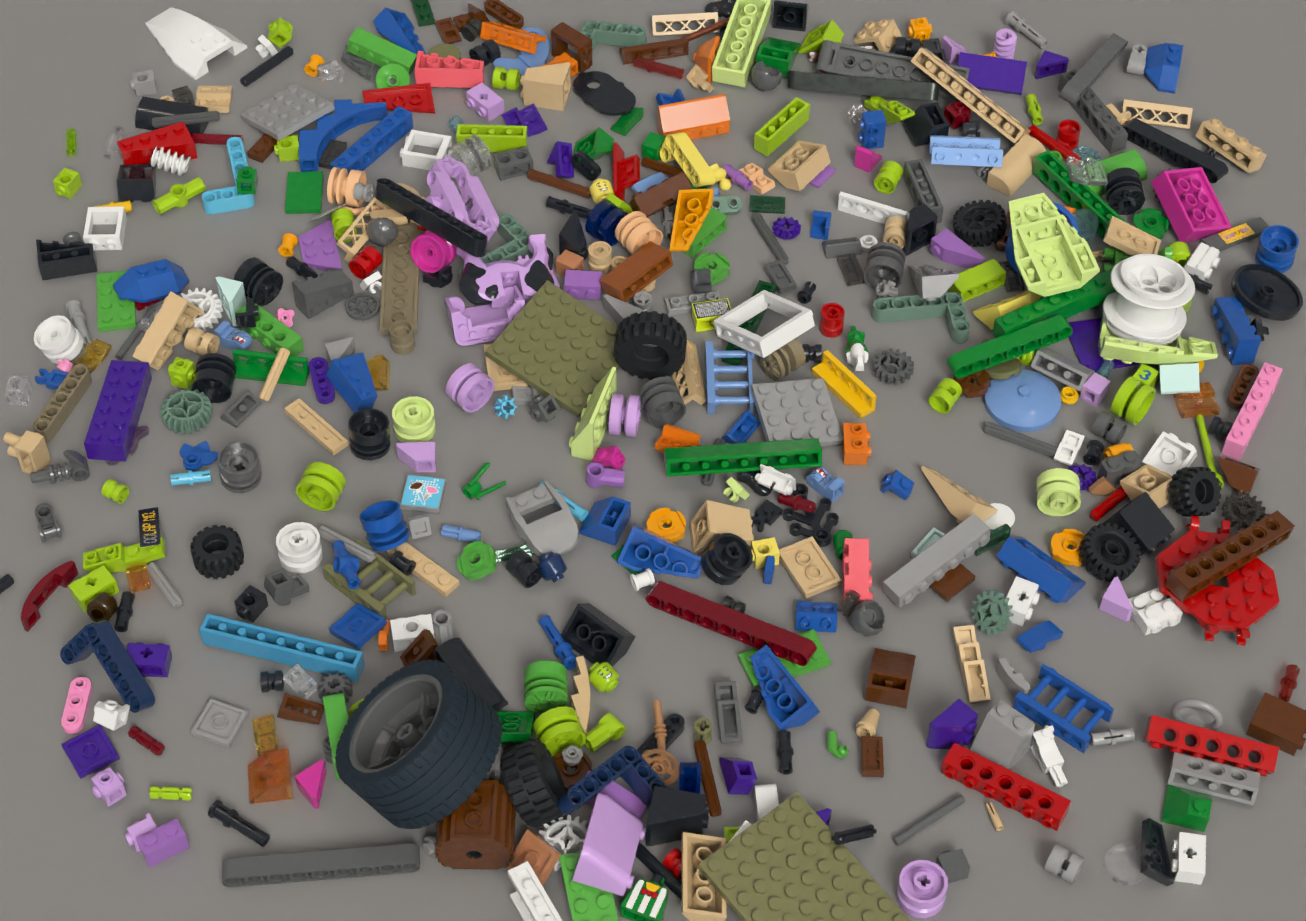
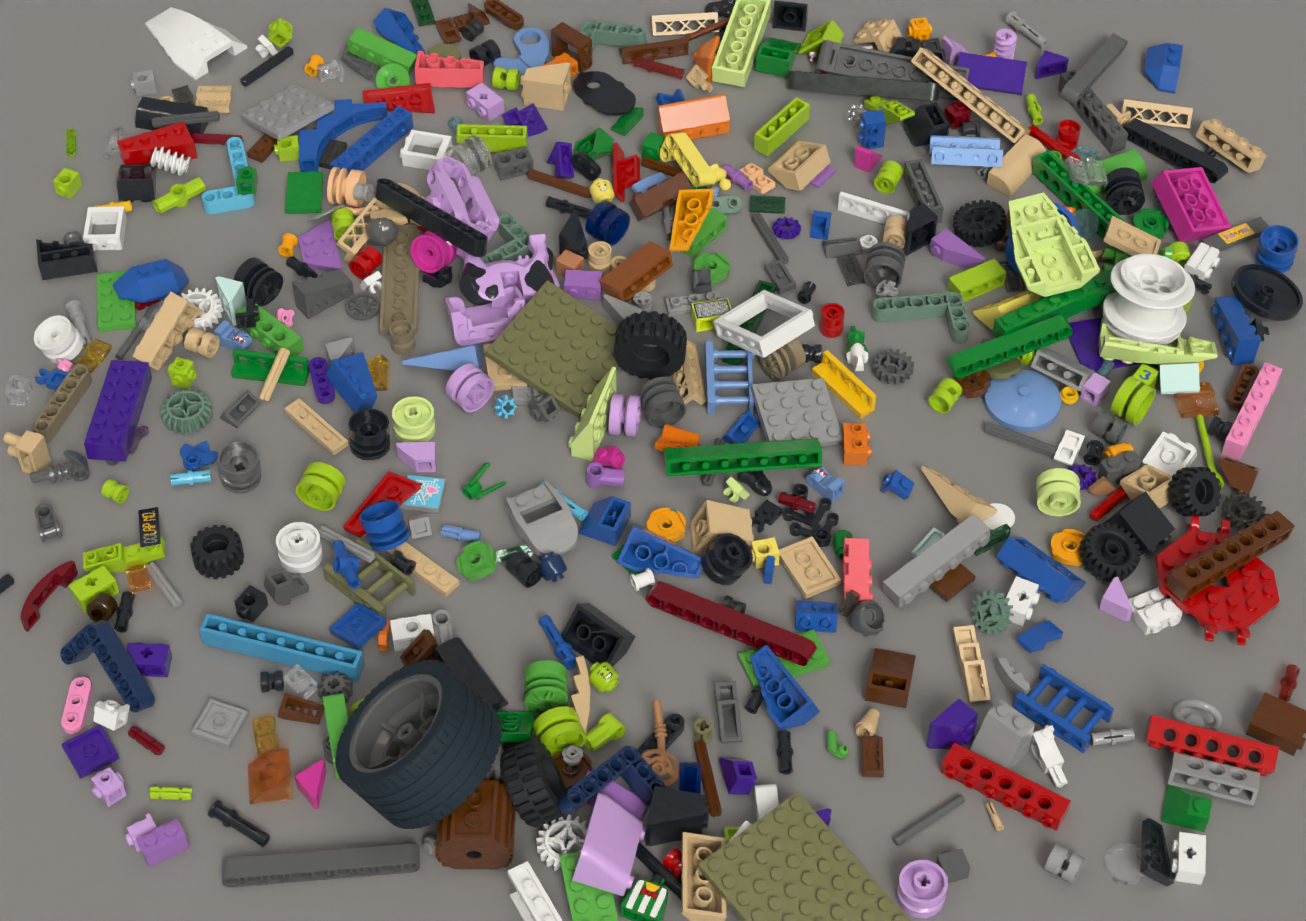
(215, 377): black wheel -> none
(392, 488): none -> red wing
(449, 359): none -> medium blue wedge
(511, 36): orange fence -> none
(538, 853): nougat plate -> none
(619, 203): lime slope -> none
(636, 231): light nougat wheel -> none
(765, 77): dark grey hair -> none
(783, 482): white hinge -> none
(854, 834): black axle -> none
(931, 281): light grey wedge -> none
(1137, 61): light grey piece -> none

